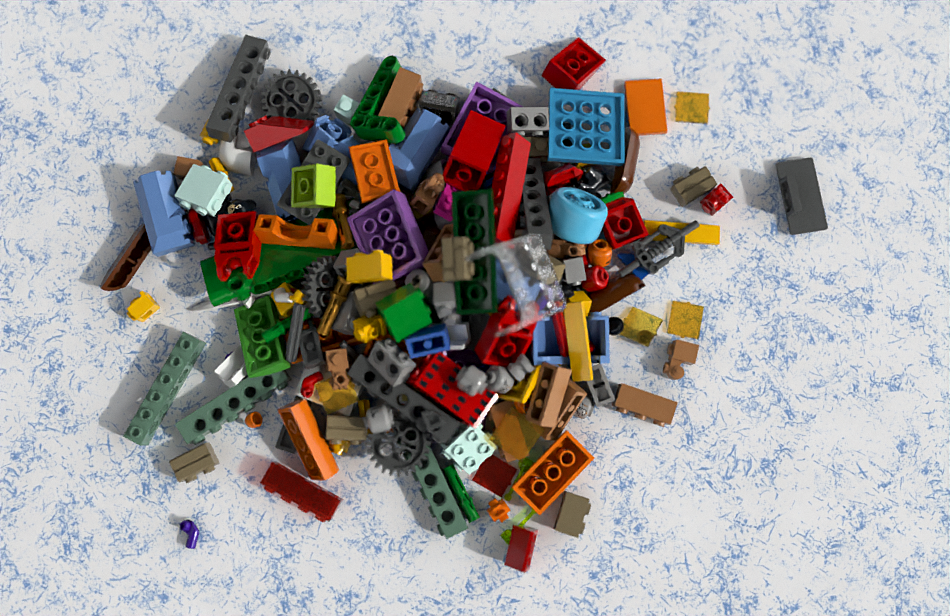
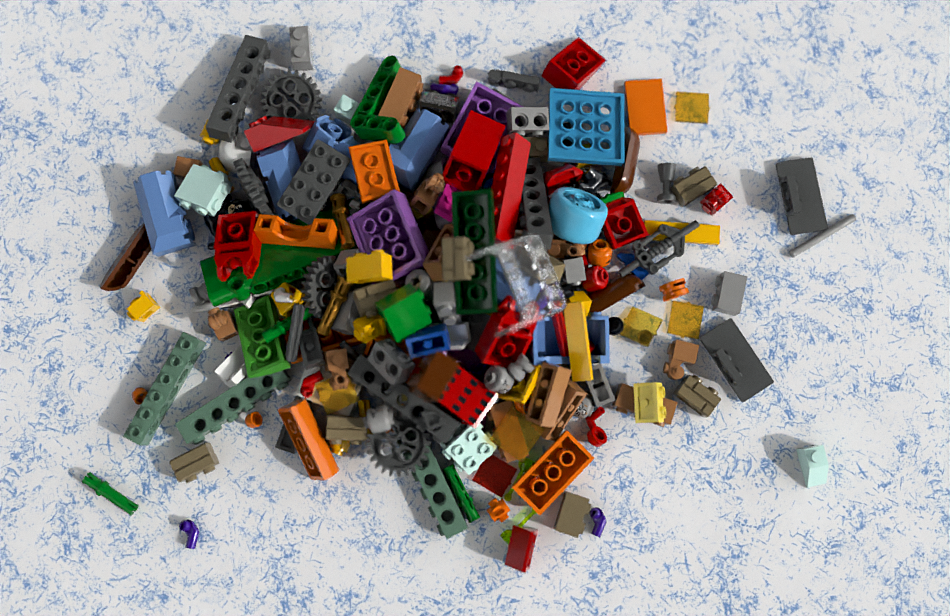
(103, 489): none -> green pin
(136, 395): none -> orange hinge
(199, 294): none -> light grey wheel
(201, 233): red plate -> none
(222, 324): none -> medium nougat brick
(253, 187): none -> dark grey gear
(301, 48): none -> light grey brick
(301, 491): clear red brick -> none
(313, 186): lime slope -> none
(433, 377): none -> reddish brown brick
(443, 88): none -> dark purple arm
(454, 77): none -> red arm
(471, 380): light grey head -> none
(513, 80): none -> dark grey hinge
(596, 435): none -> red plate
(599, 520): none -> dark purple arm
(649, 402): none -> light yellow bracket
(666, 175): none -> dark grey piece
(674, 289): none -> orange wheel
(697, 396): none -> dark tan brick
(729, 293): none -> light grey brick
(736, 360): none -> dark grey bracket
(813, 464): none -> light aqua slope
(821, 236): none -> light grey bar

